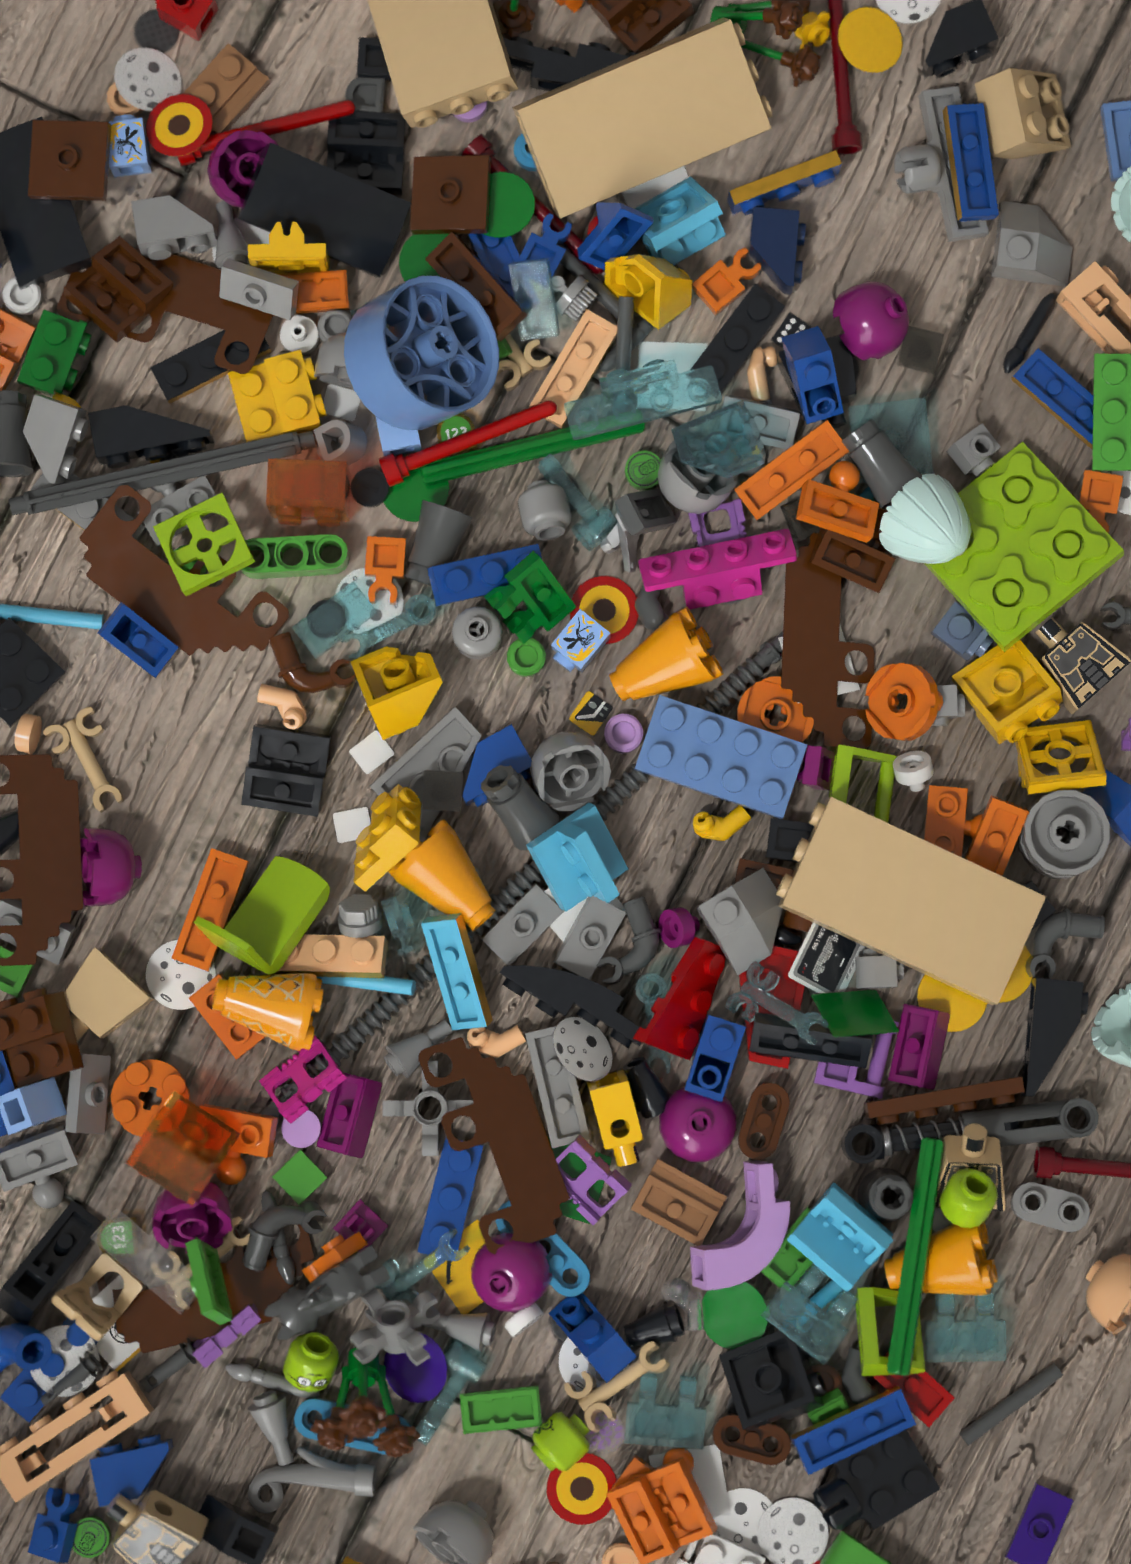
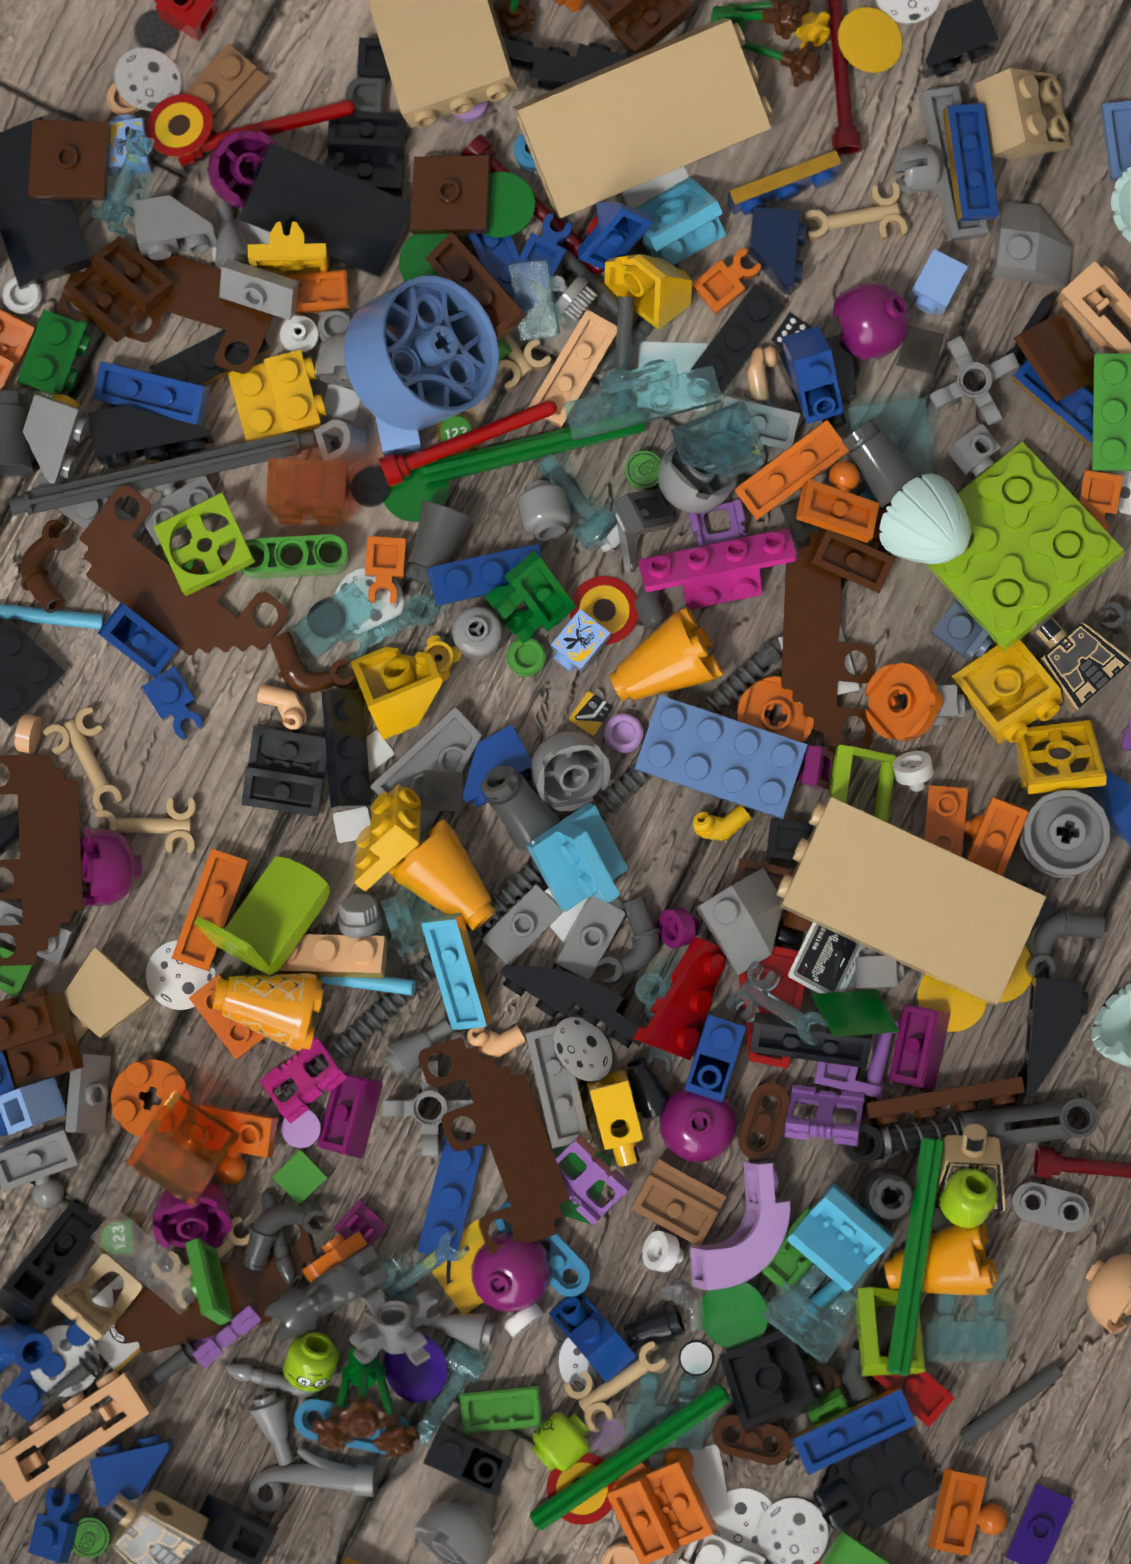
(34, 573): none -> reddish brown piece
(113, 210): none -> clear light blue bar
(151, 392): none -> blue plate
(170, 698): none -> blue plate
(178, 826): none -> tan bar
(346, 748): none -> black plate
(449, 655): none -> yellow plate
(467, 1459): none -> black slope
(629, 1456): none -> green axle
(662, 1251): none -> white tile
(696, 1358): none -> white sticker
(823, 1123): none -> medium lavender piece
(885, 211): none -> tan bar
(937, 283): none -> light blue brick
(960, 1512): none -> orange plate
(966, 365): none -> light grey pin
(1058, 356): none -> reddish brown slope

